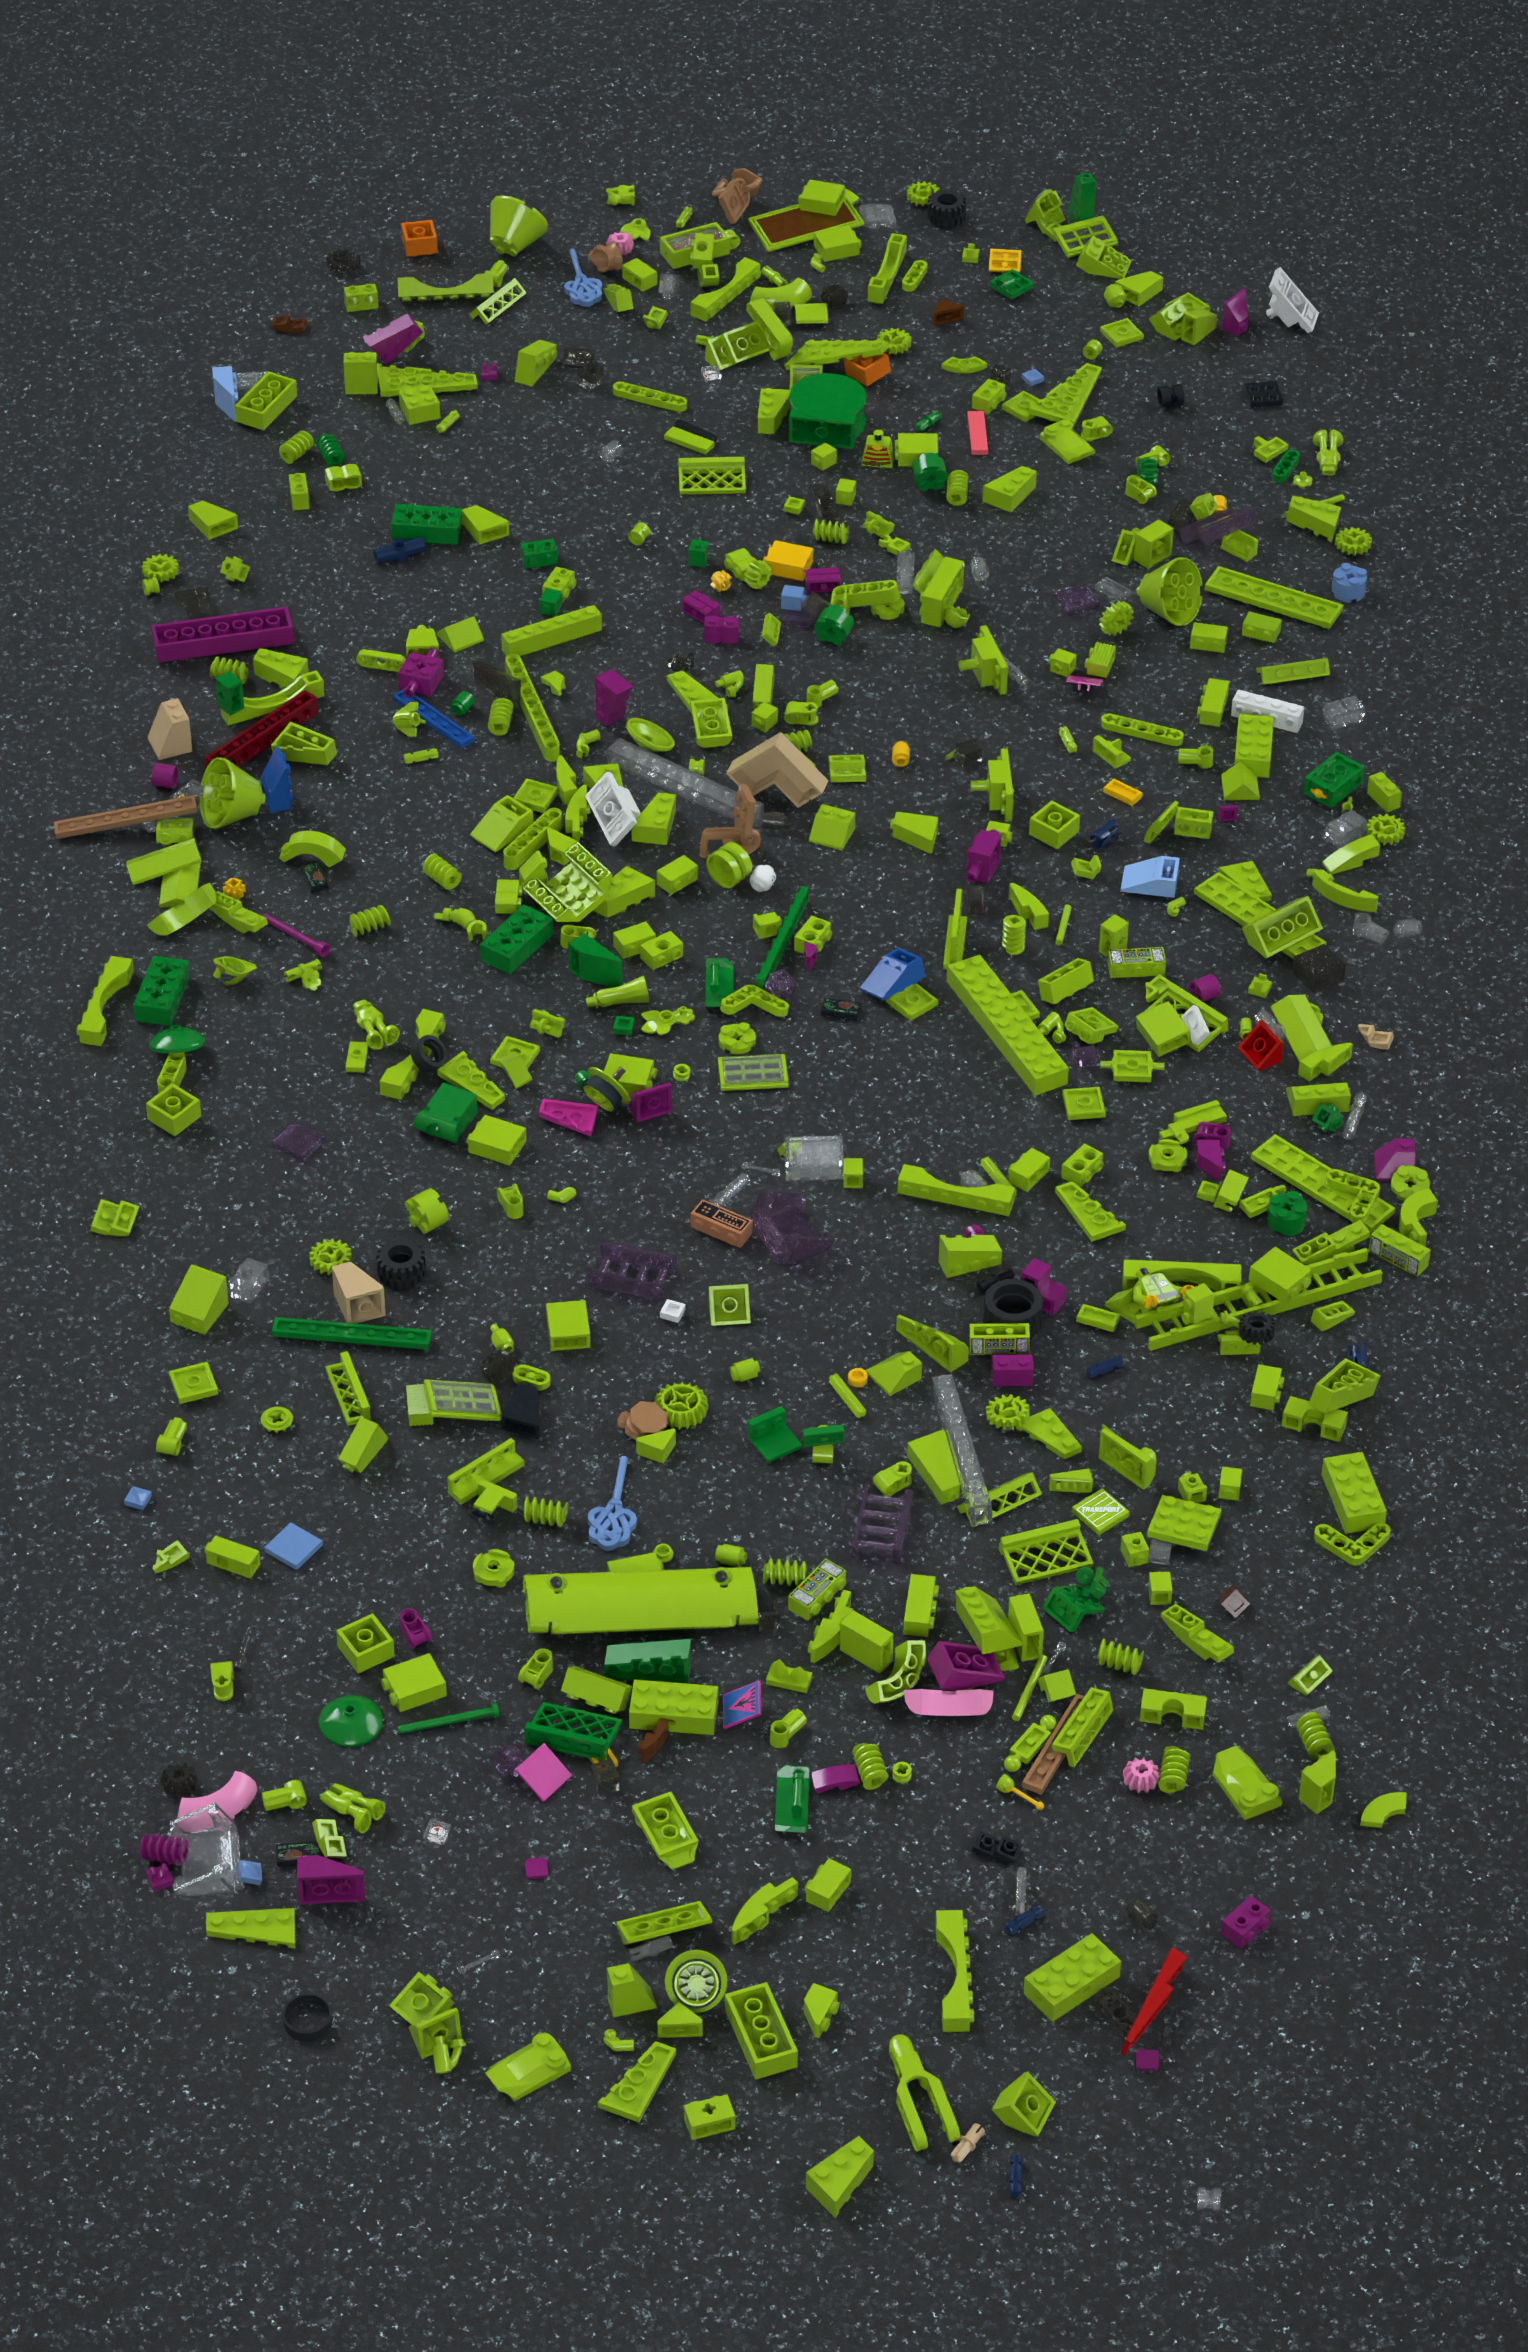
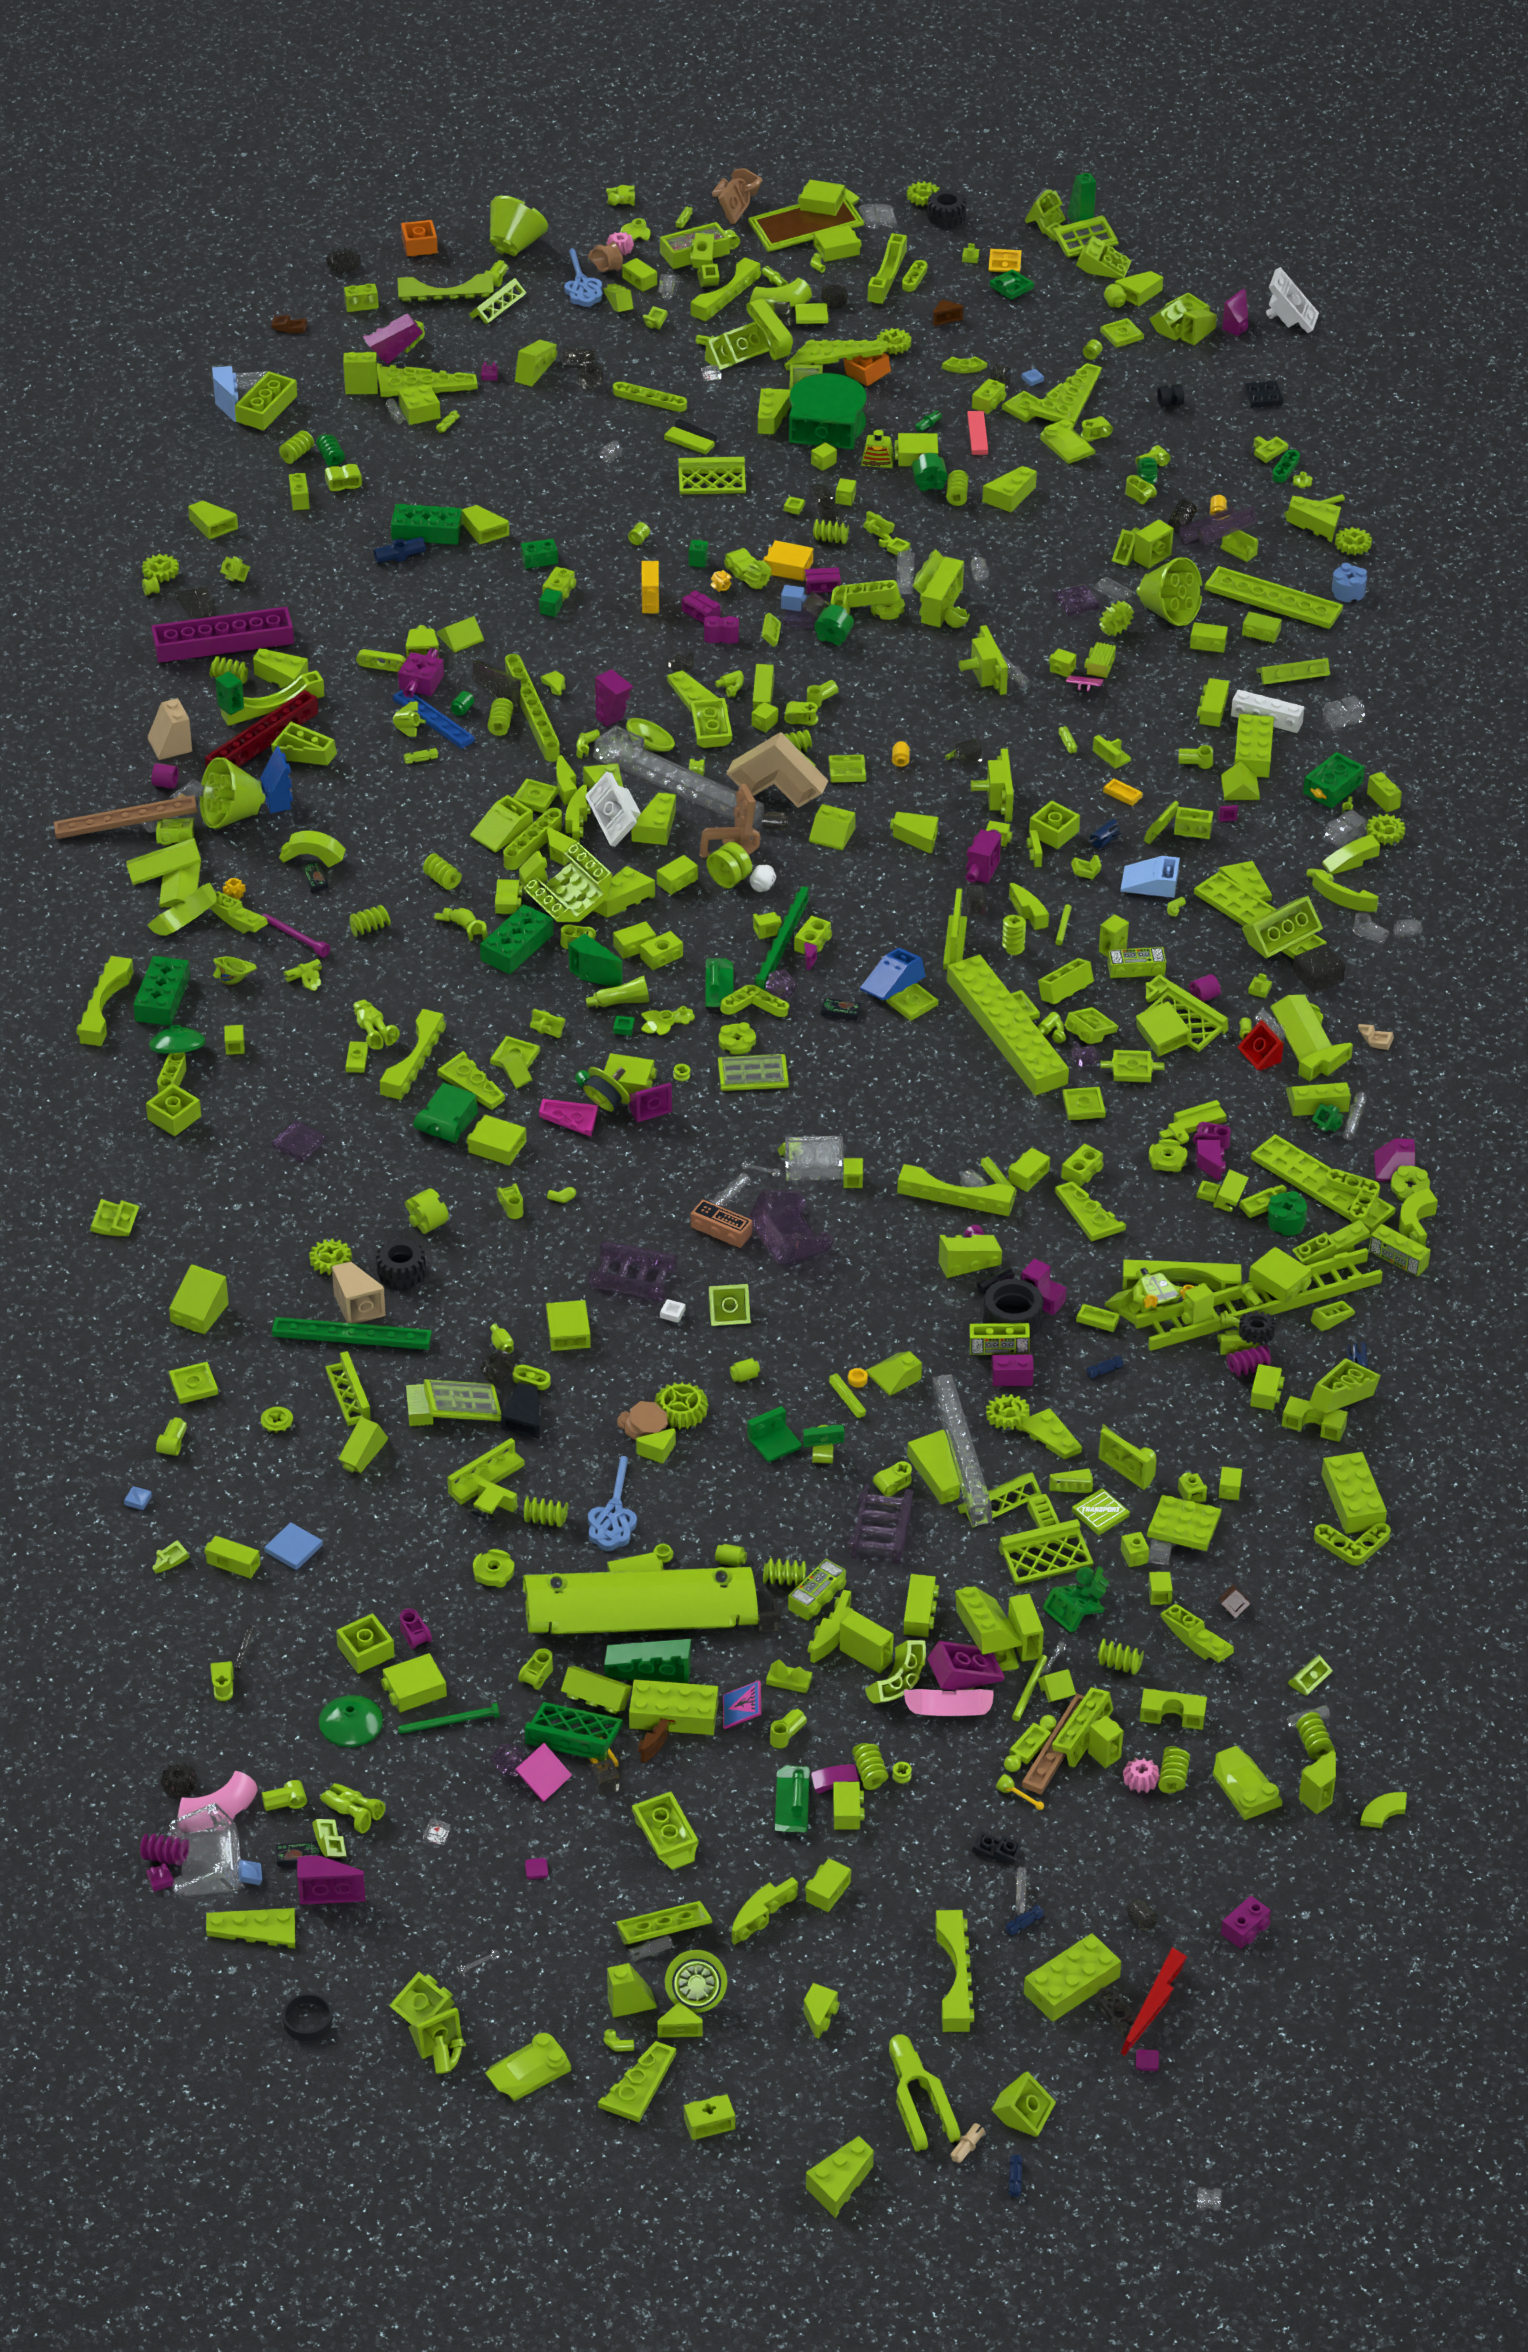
(234, 1039): none -> lime brick
(248, 1280): clear brick -> none
(421, 1060): black tyre -> none
(552, 631): lime brick -> none
(618, 743): none -> clear brick
(650, 586): none -> yellow brick
(761, 2030): lime brick -> none
(846, 1805): none -> lime brick
(938, 1345): lime wedge -> none
(1035, 851): none -> lime plate
(1039, 1504): none -> lime slope
(1105, 1741): none -> lime brick
(1169, 735): lime beam -> none
(1196, 1024): white plate -> none
(1203, 506): lime brick -> none
(1248, 1360): none -> magenta piece
(1328, 459): lime piece -> none

